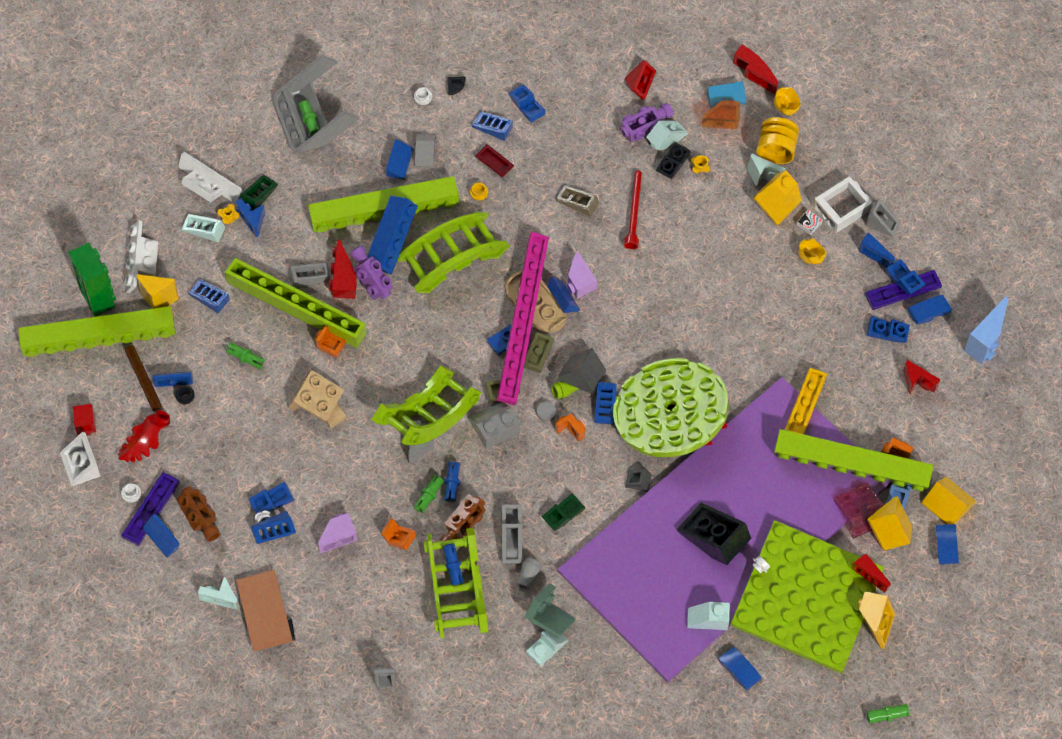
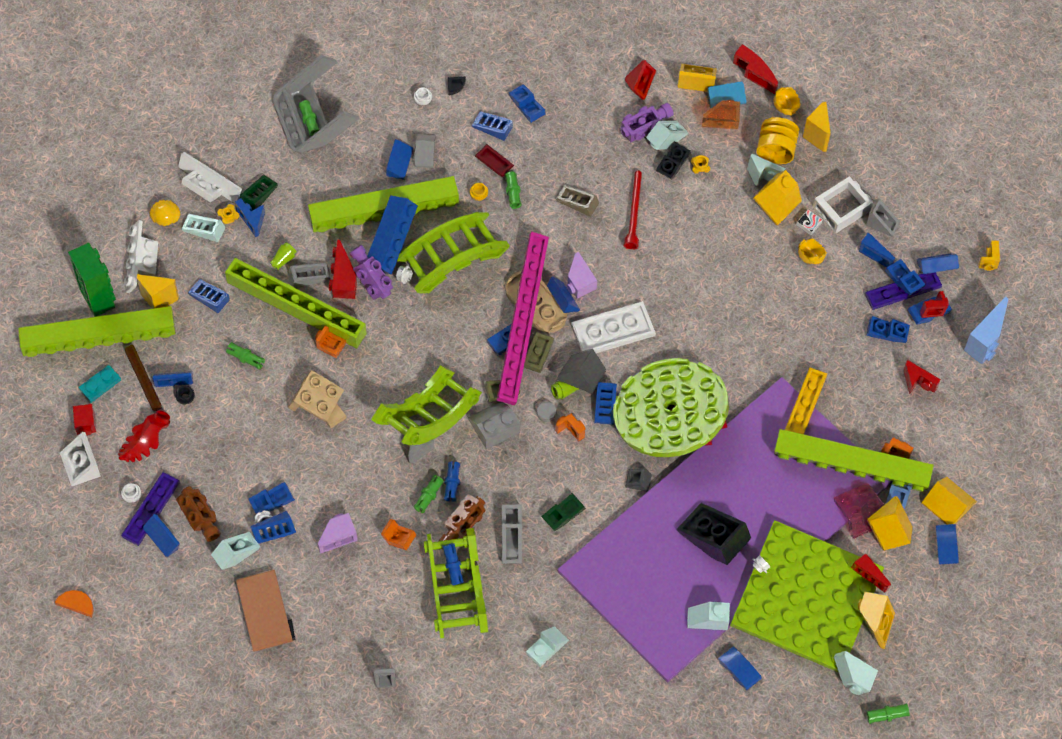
(76, 601): none -> orange tile
(99, 383): none -> teal plate
(164, 212): none -> yellow hair
(223, 597): light aqua slope -> none
(234, 550): none -> light aqua slope
(283, 255): none -> lime cone
(404, 274): none -> white plate
(513, 190): none -> bright green pin
(529, 571): light grey cone -> none
(547, 615): sand green bracket -> none
(614, 328): none -> white tile
(696, 77): none -> yellow slope
(818, 128): none -> yellow slope
(855, 673): none -> light aqua slope
(935, 307): none -> red bracket
(938, 263): none -> blue slope
(992, 257): none -> yellow bracket

